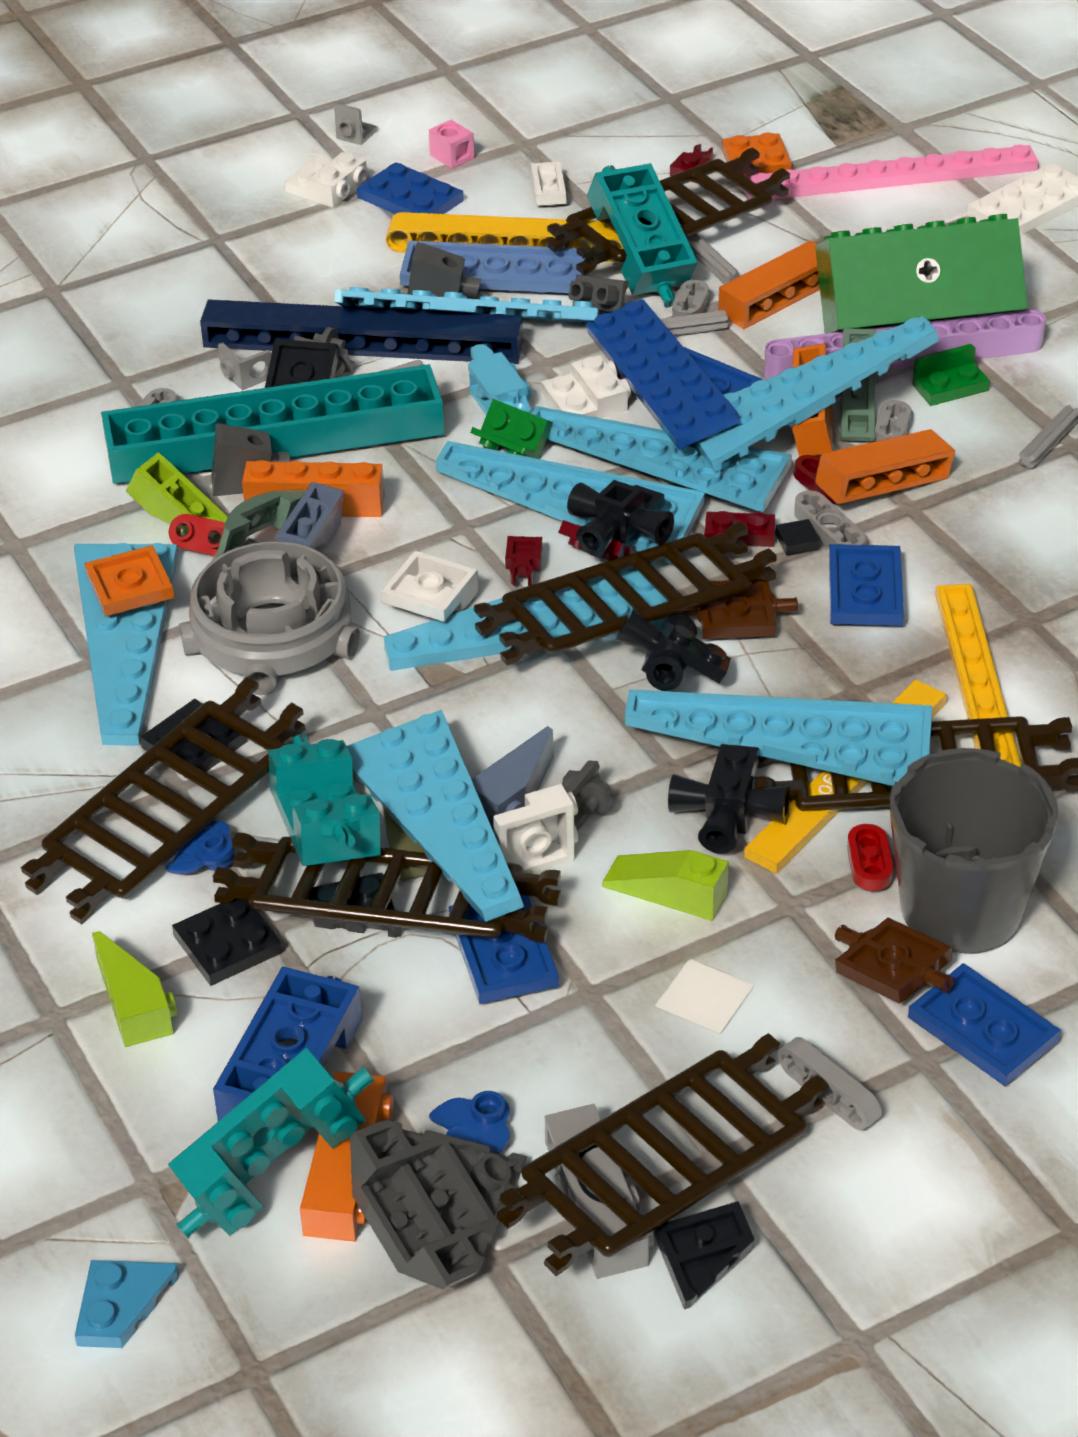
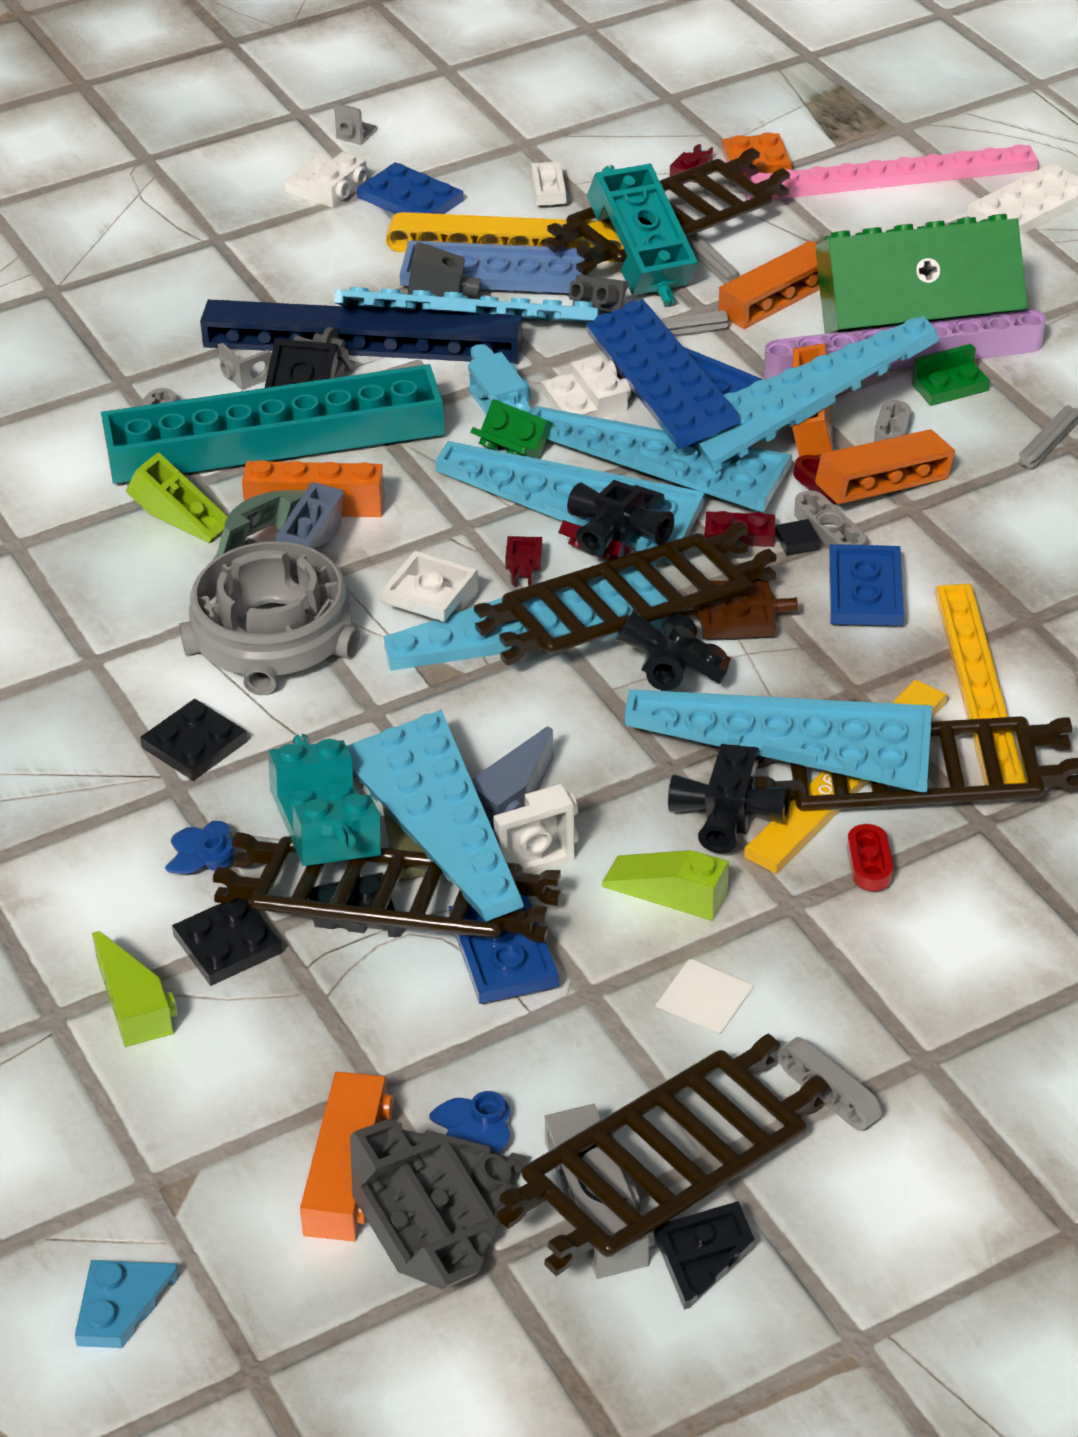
(104, 883): dark brown bar -> none
(122, 647): medium azure wing -> none
(129, 580): orange plate -> none
(199, 535): red plate -> none
(231, 451): dark grey torso -> none
(233, 1153): teal brick -> none
(297, 1006): blue brick -> none
(451, 144): bright pink brick -> none
(589, 791): dark grey hips -> none
(687, 303): light grey beam -> none
(858, 405): sand green slope -> none
(893, 959): reddish brown plate -> none
(969, 845): dark grey cone -> none
(985, 1025): blue plate -> none

